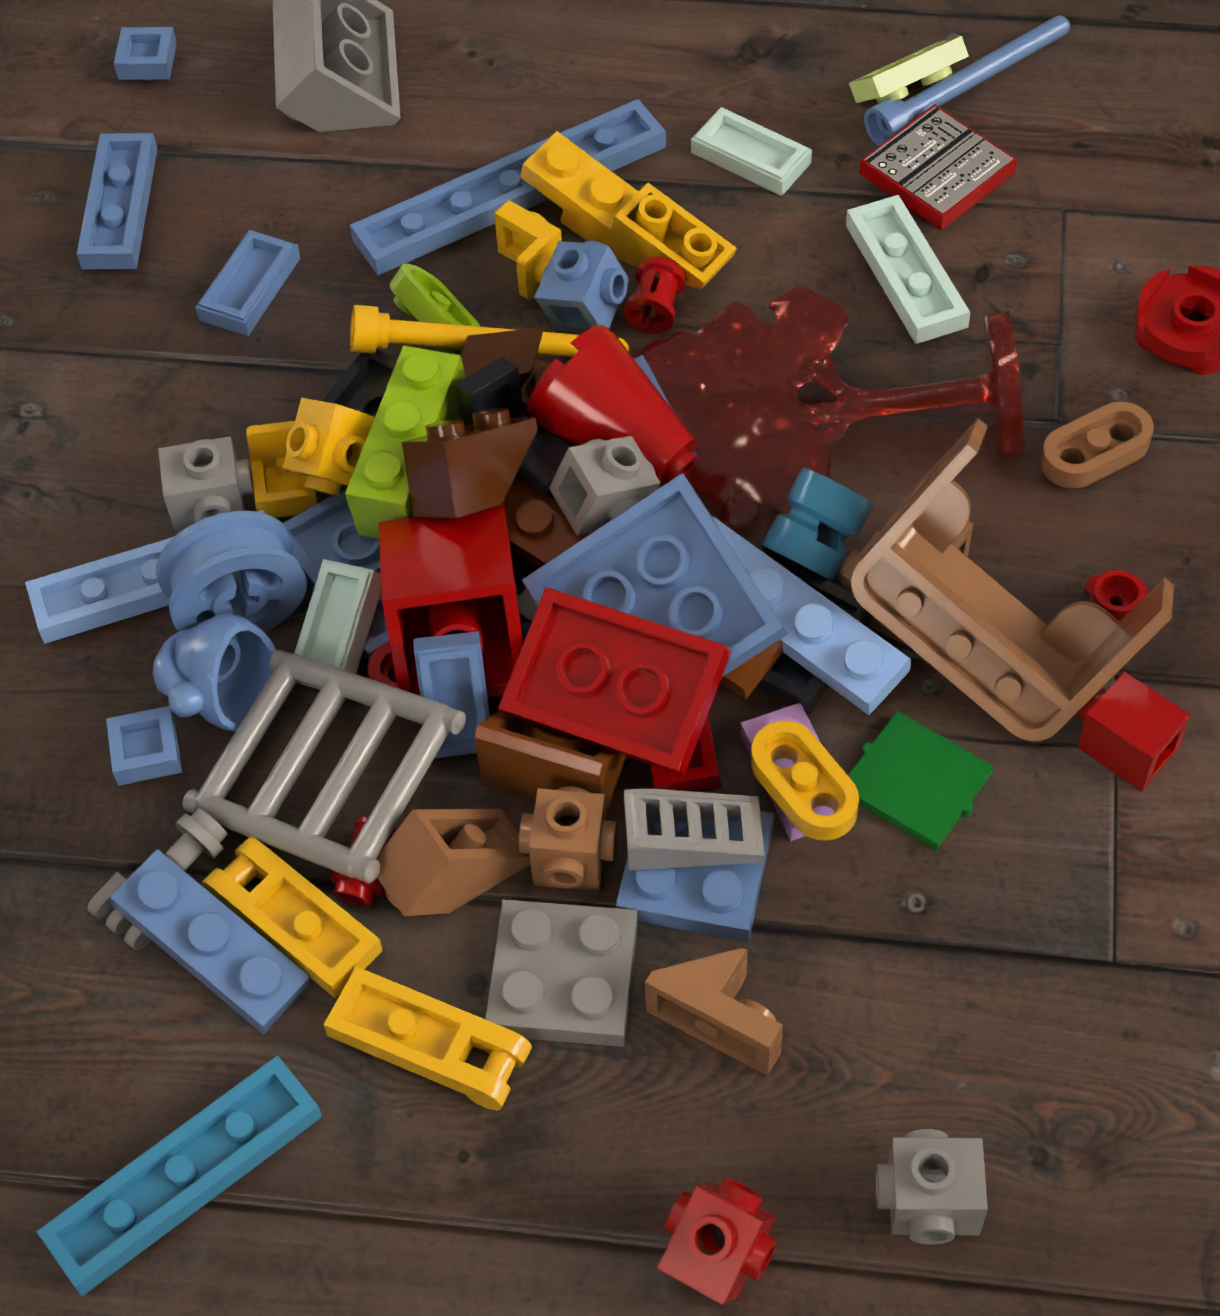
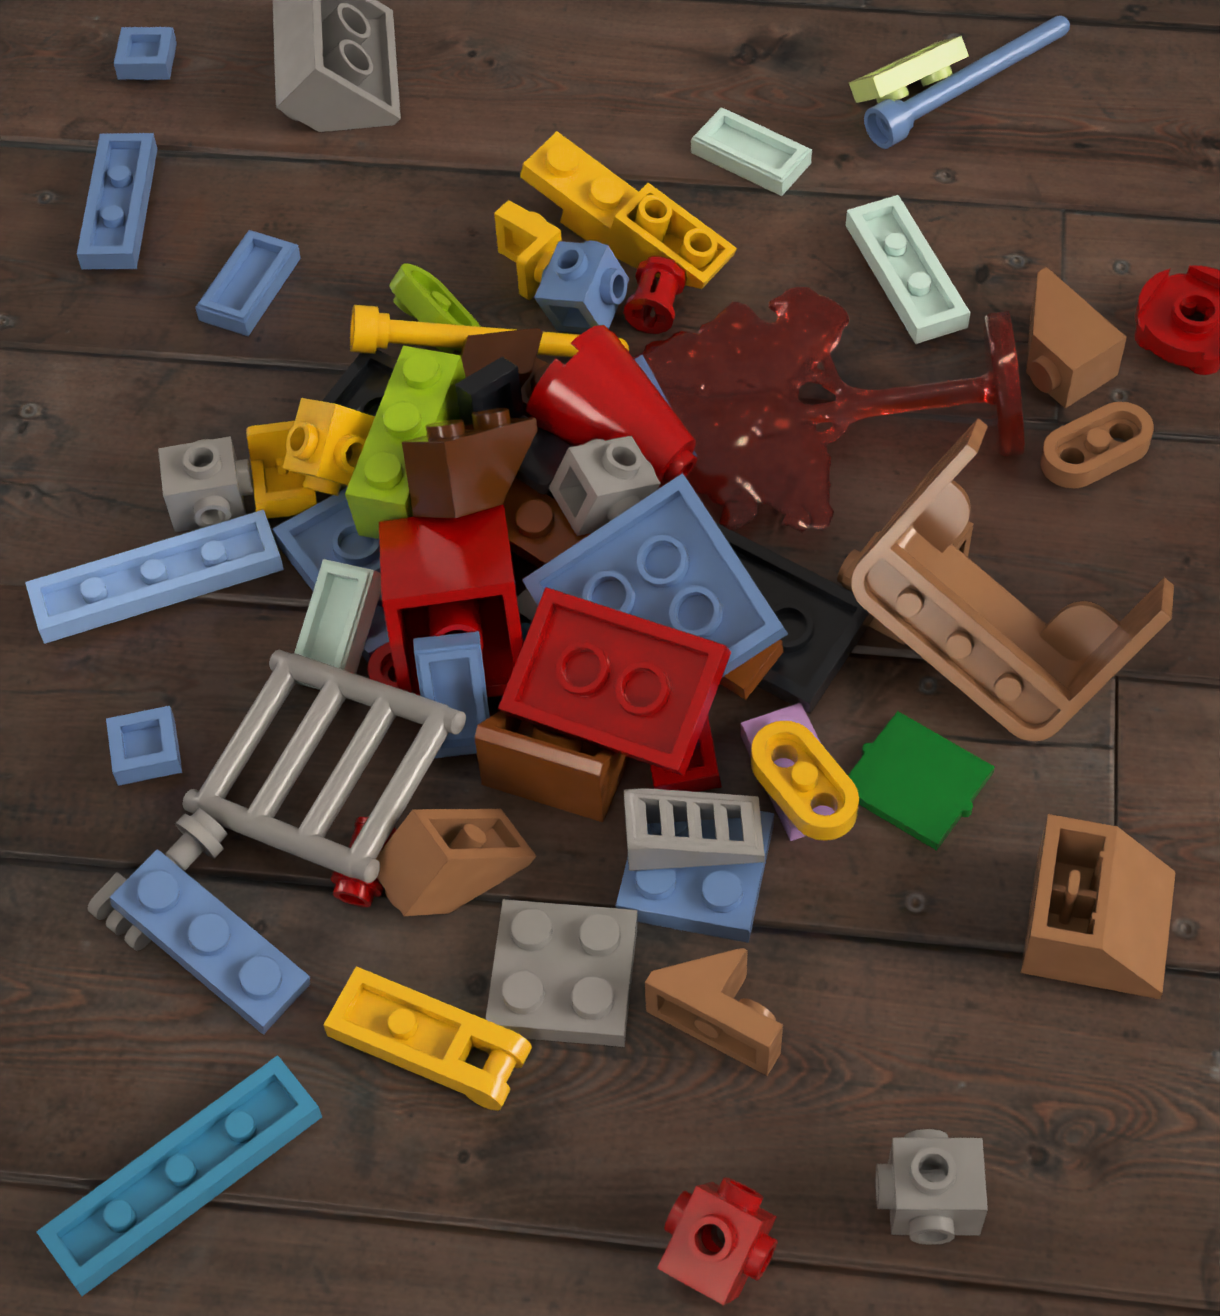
(214, 669): medium blue piece -> none
(231, 566): medium blue wheel -> none
(294, 916): yellow plate -> none
(472, 199): medium blue plate -> none
(568, 838): medium nougat brick -> none
(818, 524): dark azure wheel -> none
(822, 634): light blue plate -> none
(938, 166): tile -> none
(1069, 342): none -> medium nougat slope
(1098, 909): none -> medium nougat slope
(1115, 587): red plate -> none
(1132, 730): red brick -> none

